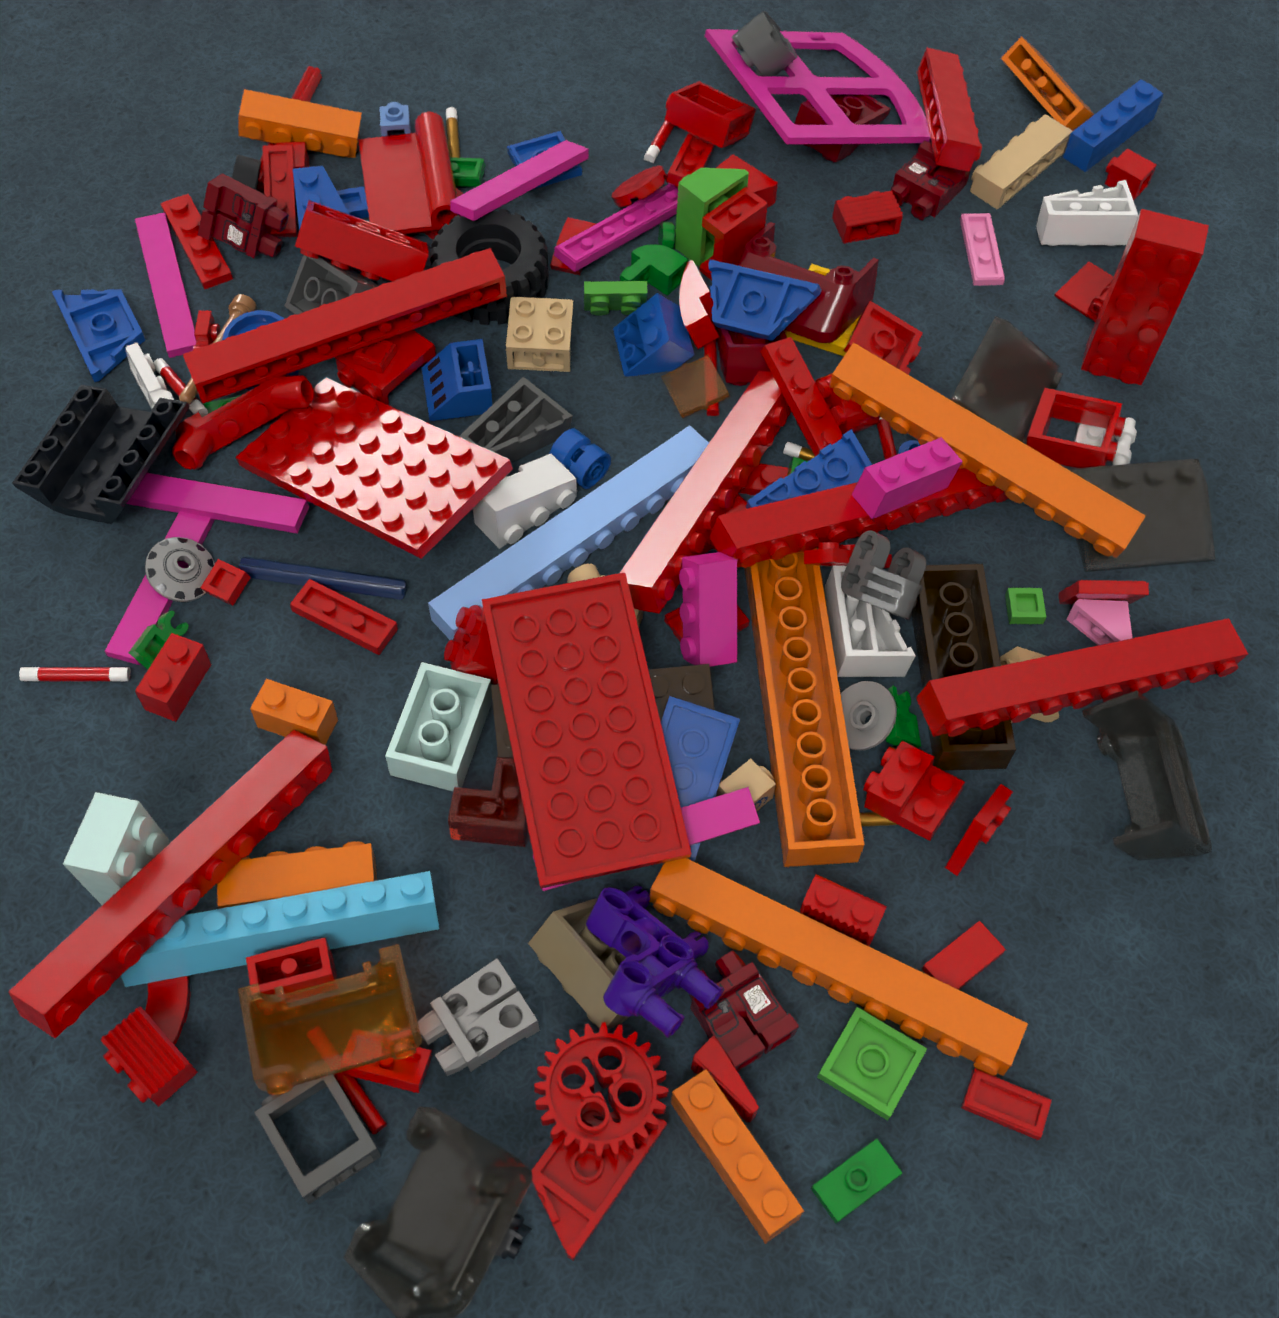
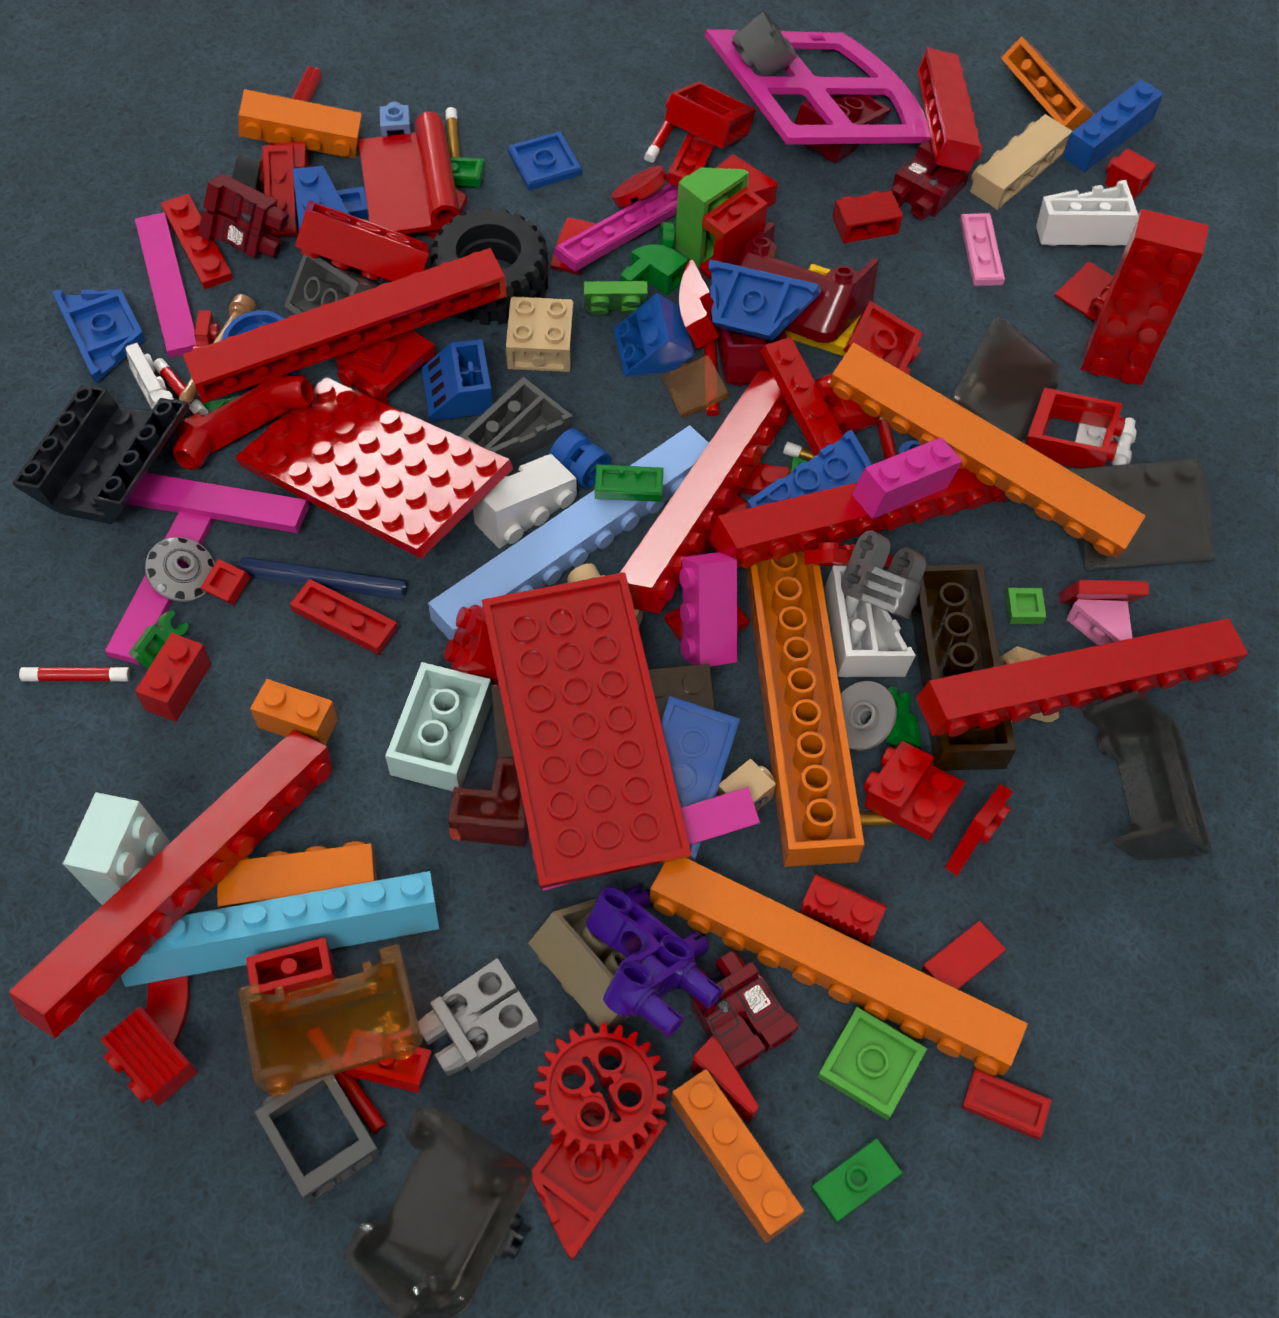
(518, 180): dark pink tile -> none
(629, 483): none -> green plate

